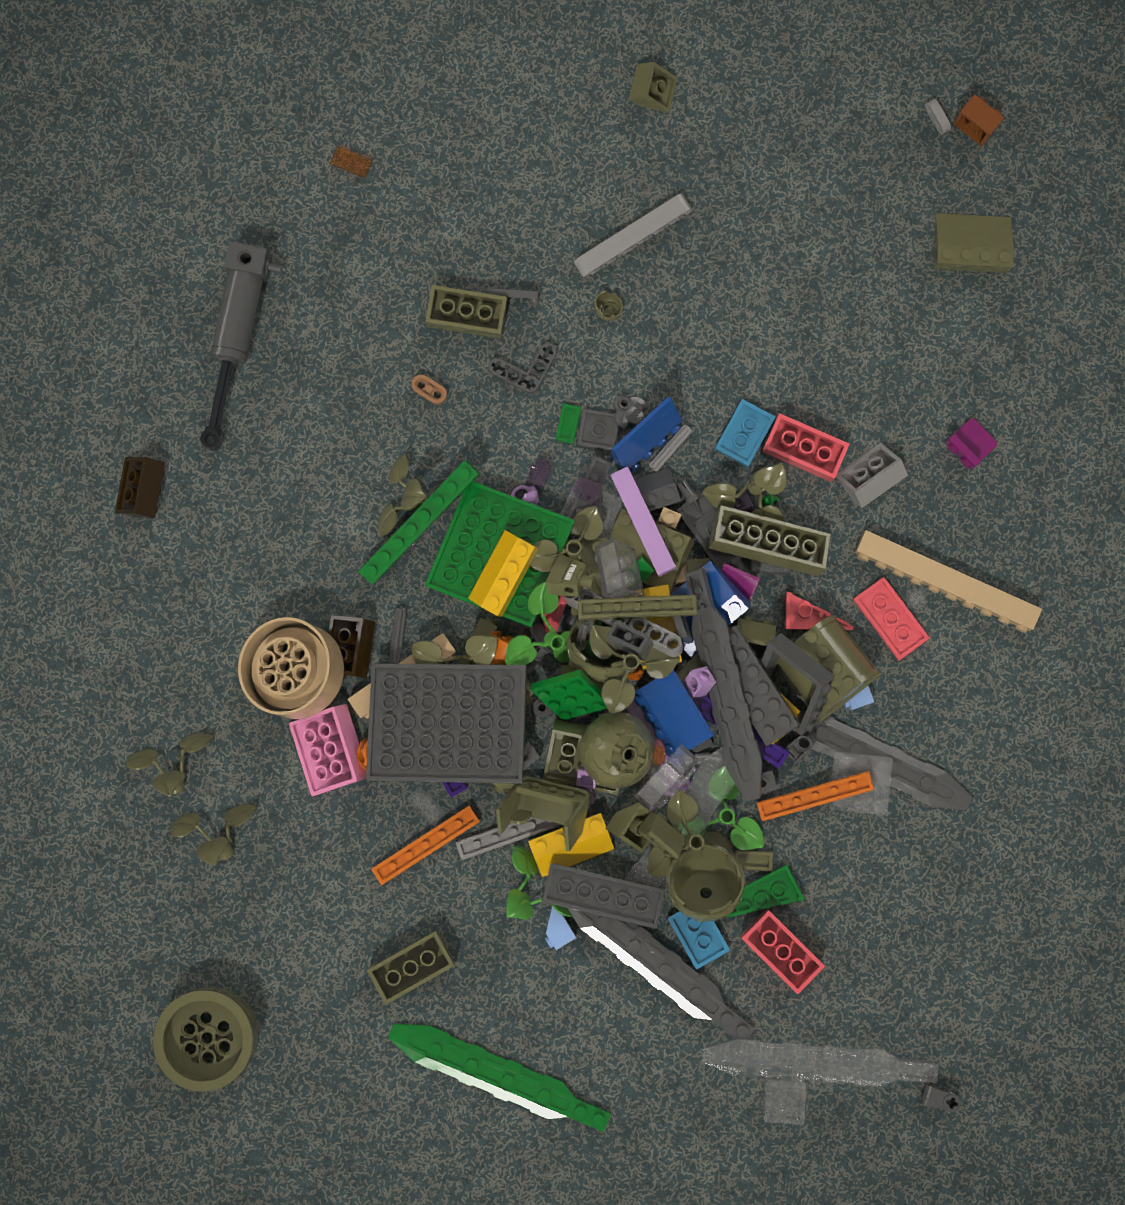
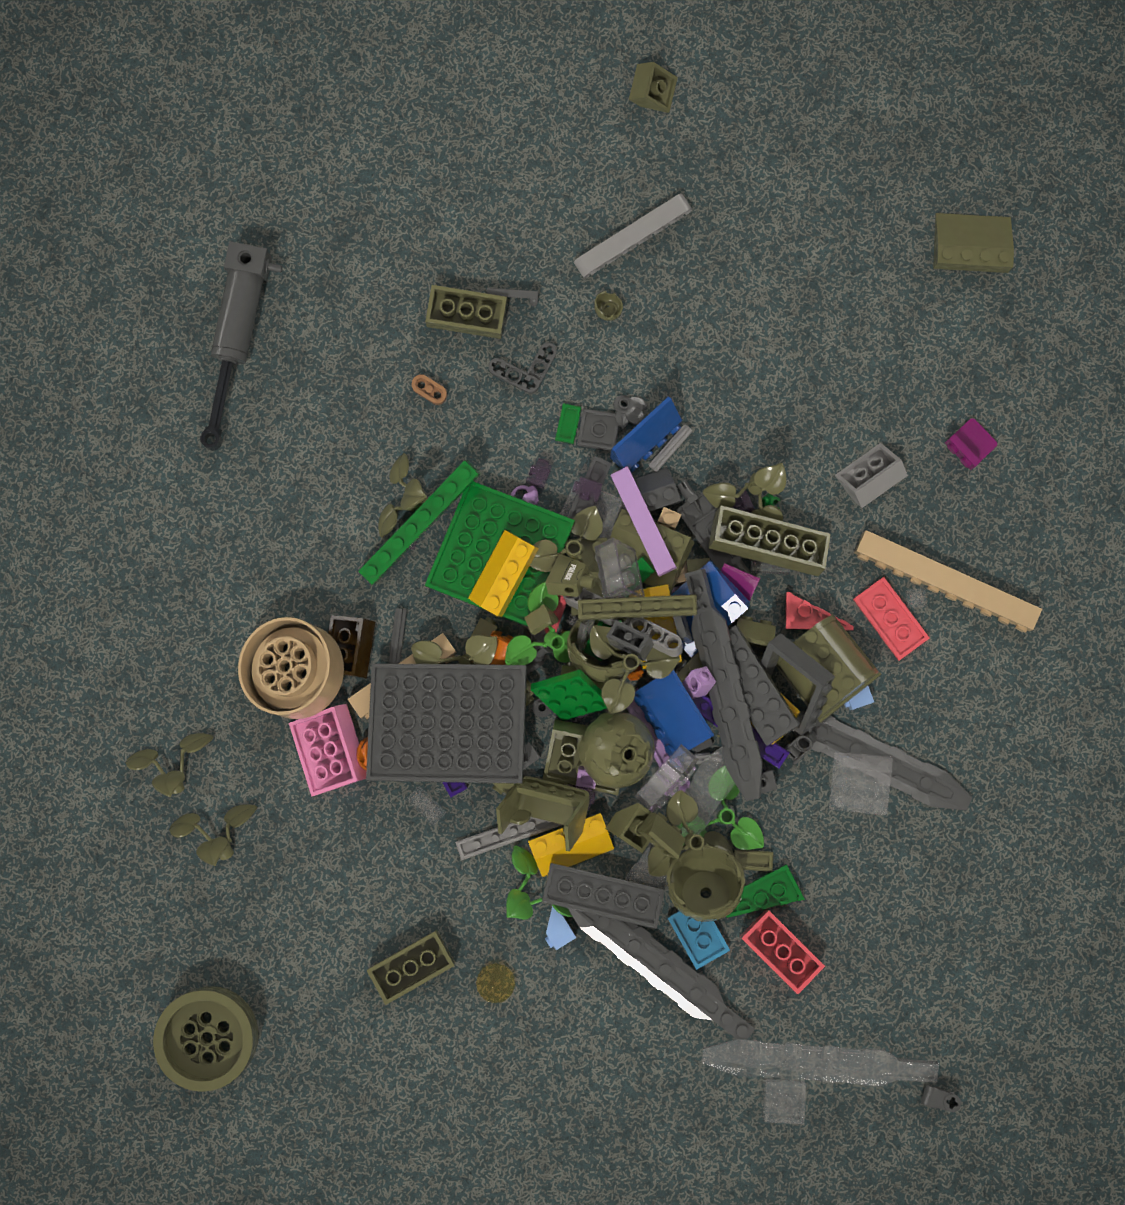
(140, 487): dark brown slope -> none
(351, 162): clear orange plate -> none
(425, 845): orange plate -> none
(491, 979): none -> clear yellow tile
(494, 1074): green plate -> none
(540, 619): none -> olive tile
(659, 756): clear orange plate -> none
(745, 433): dark azure plate -> none
(805, 447): coral brick -> none
(815, 795): orange tile -> none
(938, 116): light grey beam -> none
(978, 120): dark orange brick -> none

